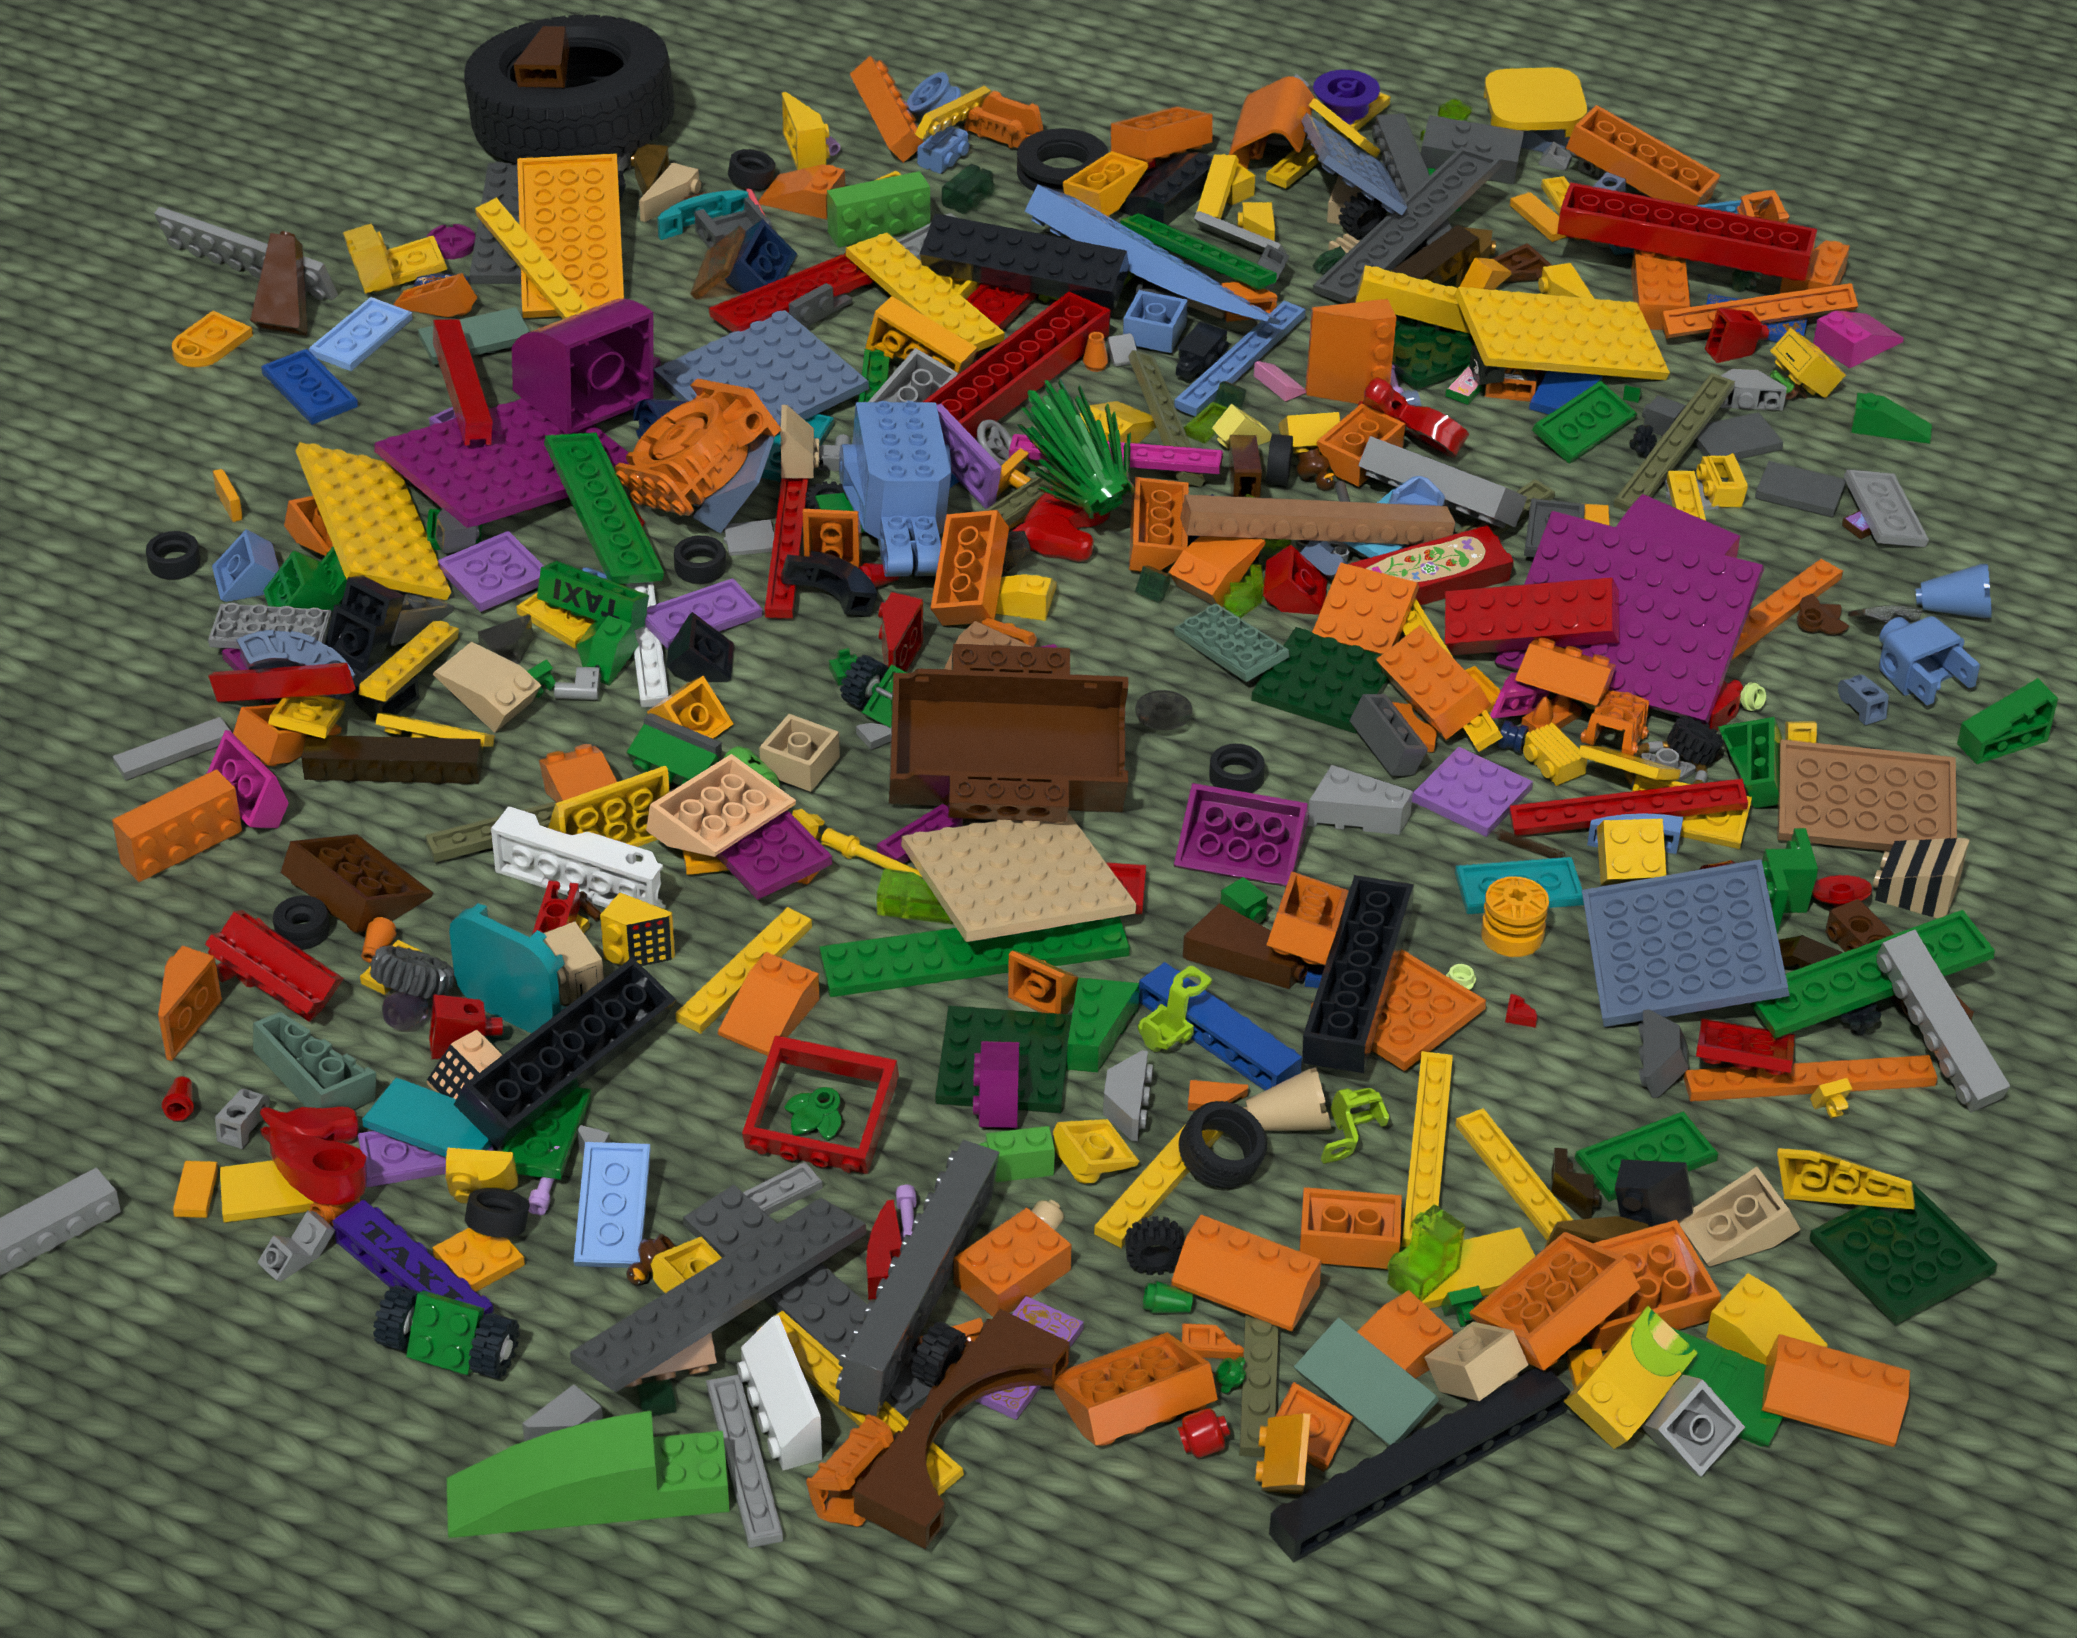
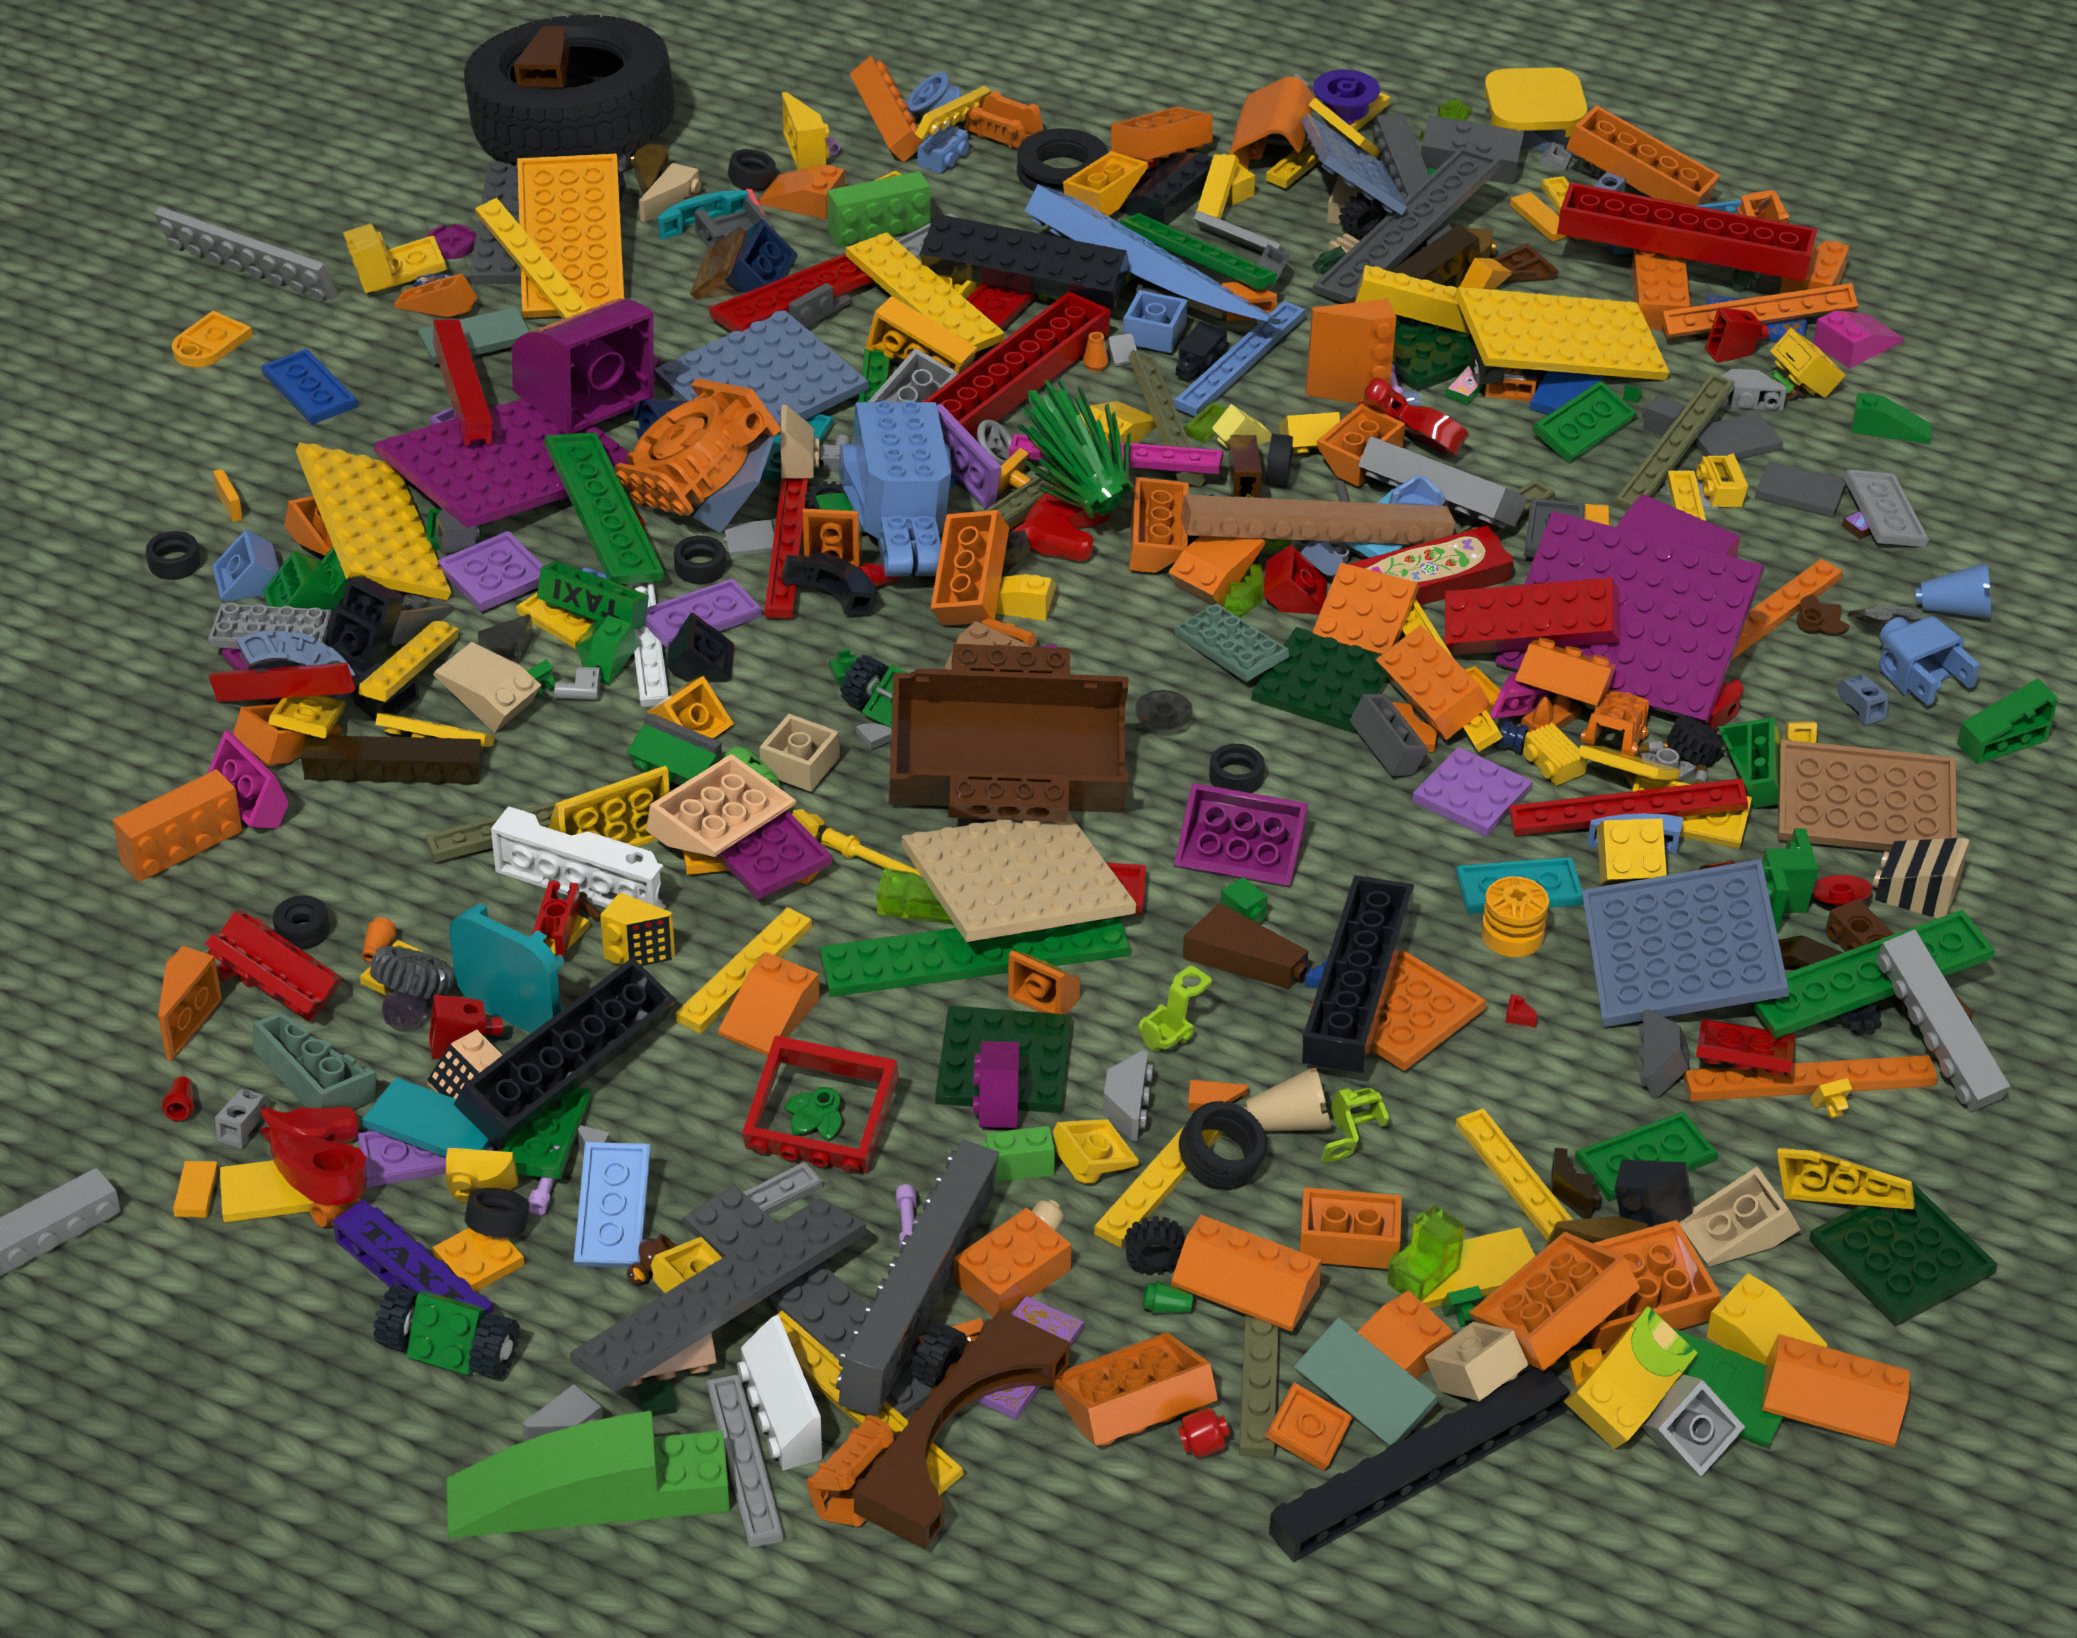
(170, 748): light grey tile -> none
(281, 287): reddish brown slope -> none
(288, 1255): light grey slope -> none
(352, 879): reddish brown slope -> none
(360, 333): light blue tile -> none
(575, 772): orange slope -> none
(582, 962): tan brick -> none
(882, 1247): red slope -> none
(901, 629): red slope -> none
(932, 821): magenta plate -> none
(967, 188): clear green brick -> none
(1098, 1019): green wedge -> none
(1153, 583): clear green tile -> none
(1209, 1341): orange tile -> none
(1225, 1032): blue brick -> none
(1230, 394): clear green tile -> none
(1230, 1373): green plate -> none
(1257, 218): yellow slope -> none
(1277, 381): bright pink slope -> none
(1285, 1453): light orange slope -> none
(1307, 919): orange brick -> none
(1313, 464): reddish brown animal -> none
(1359, 801): light grey wedge -> none
(1428, 1137): yellow plate -> none
(1463, 975): yellowish green plate -> none
(1514, 835): reddish brown piece -> none
(1564, 281): yellow slope -> none
(1643, 440): black plant -> none
(1753, 696): yellowish green plate -> none

